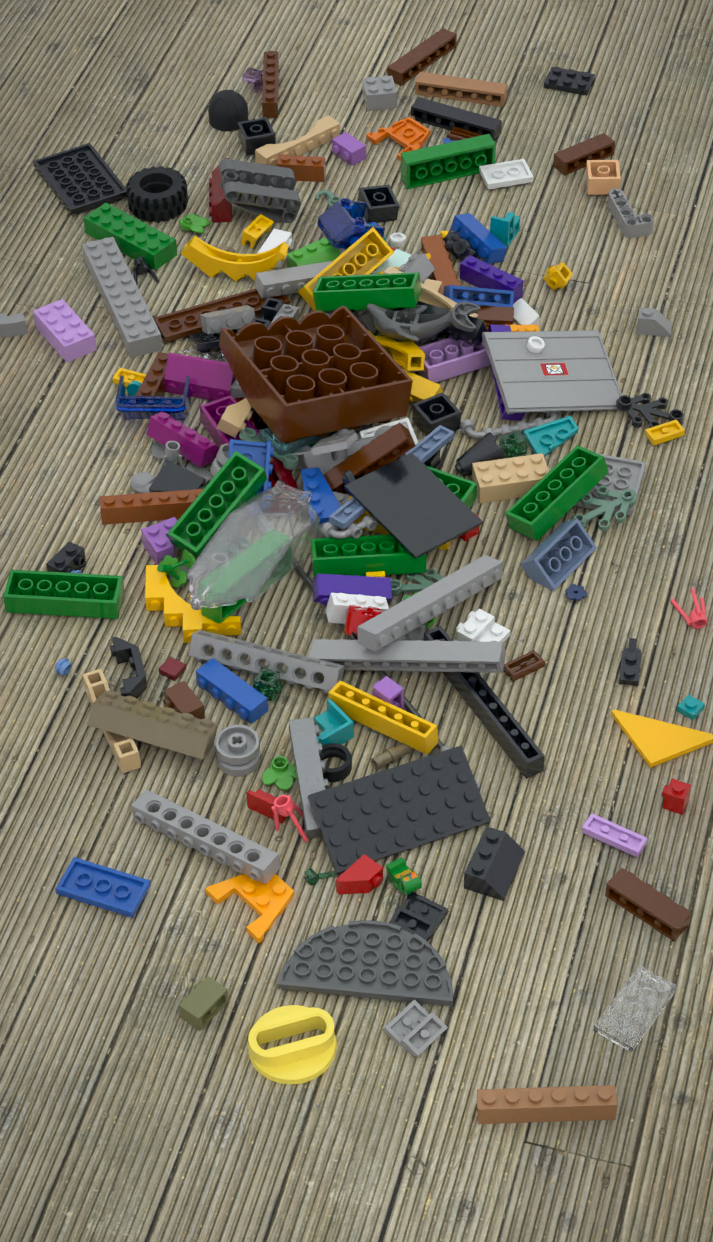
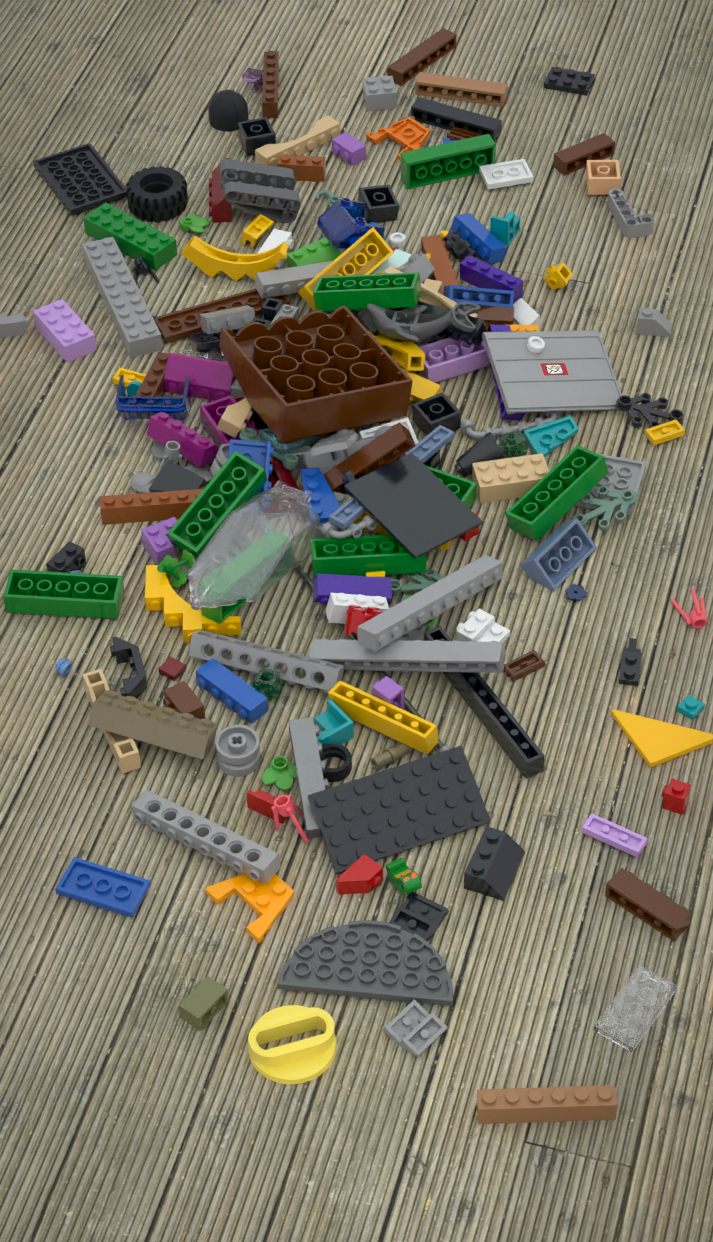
(312, 878): clear green hand -> none

